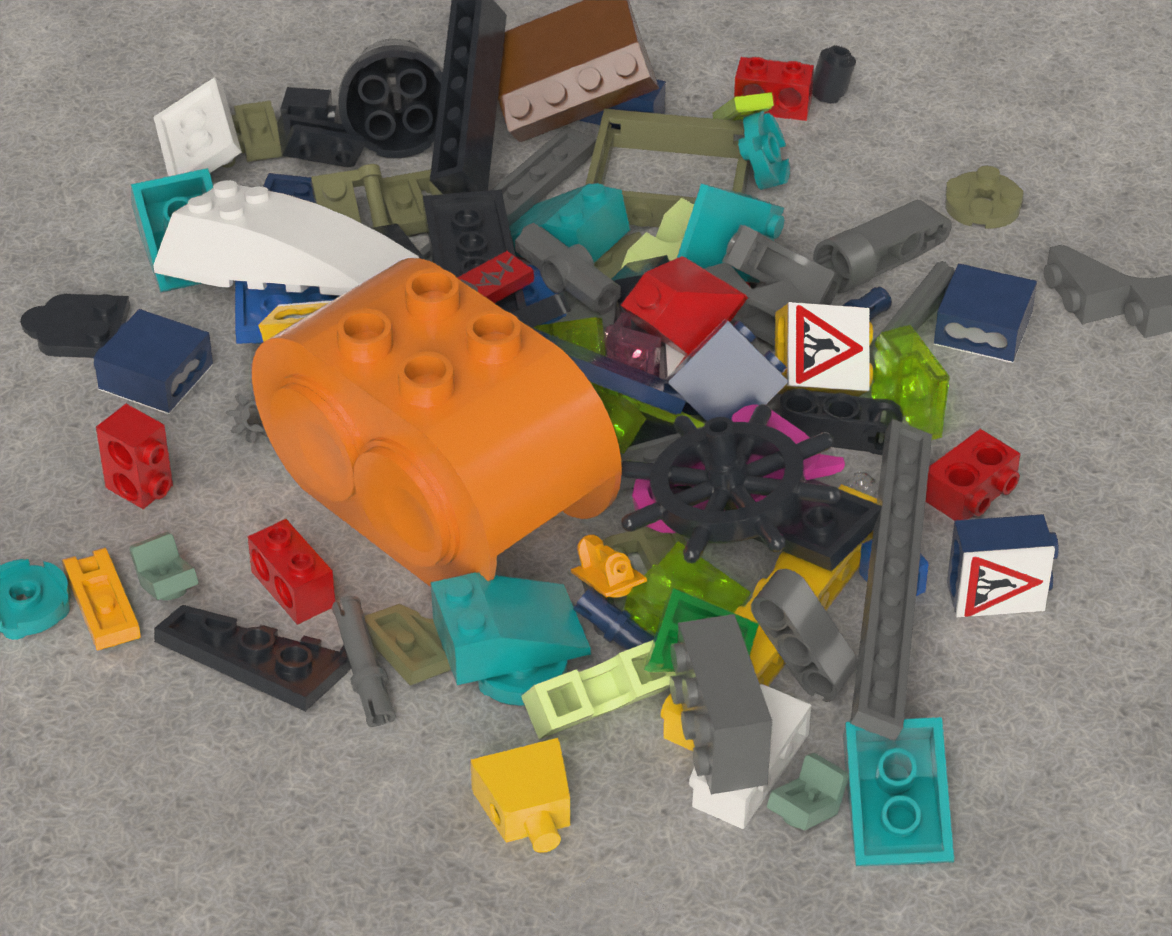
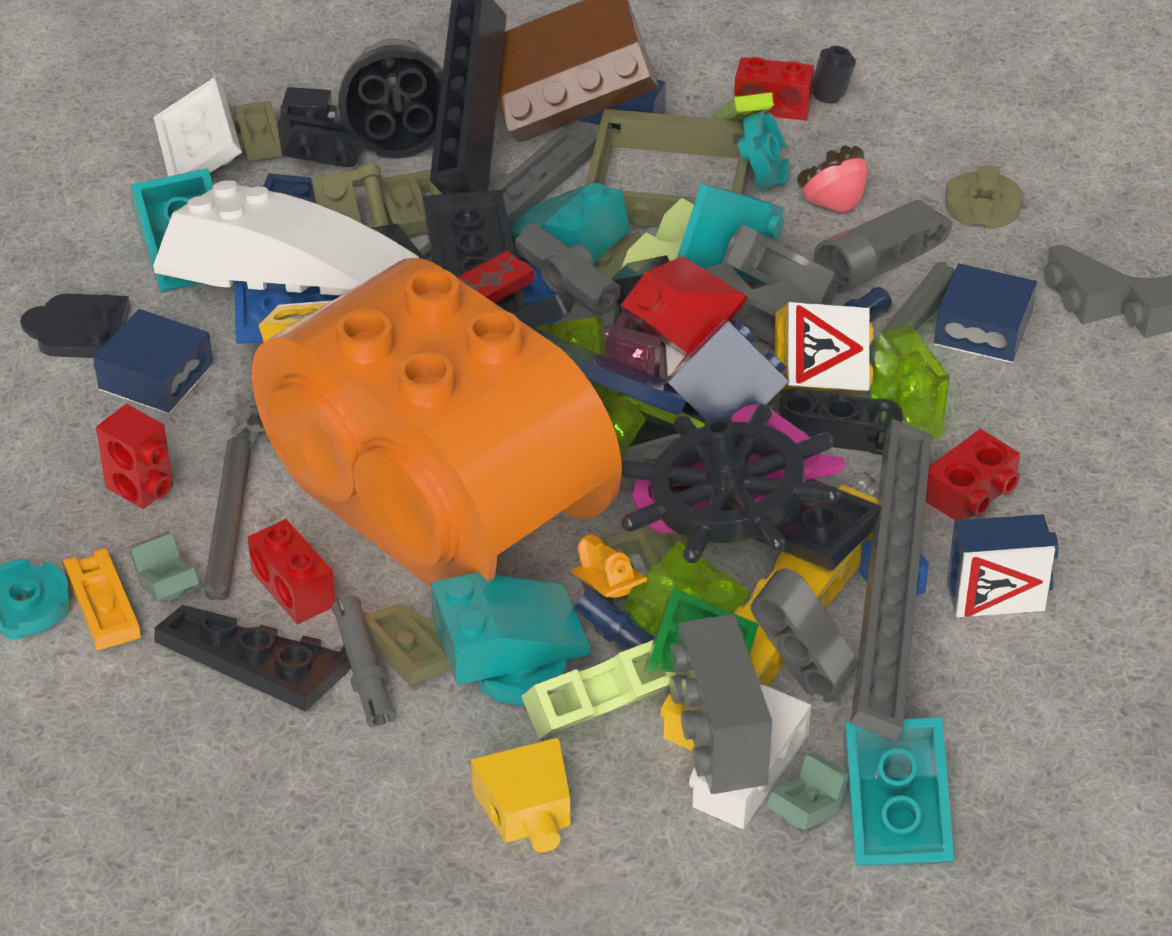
(227, 519): none -> dark grey axle
(837, 181): none -> coral hair

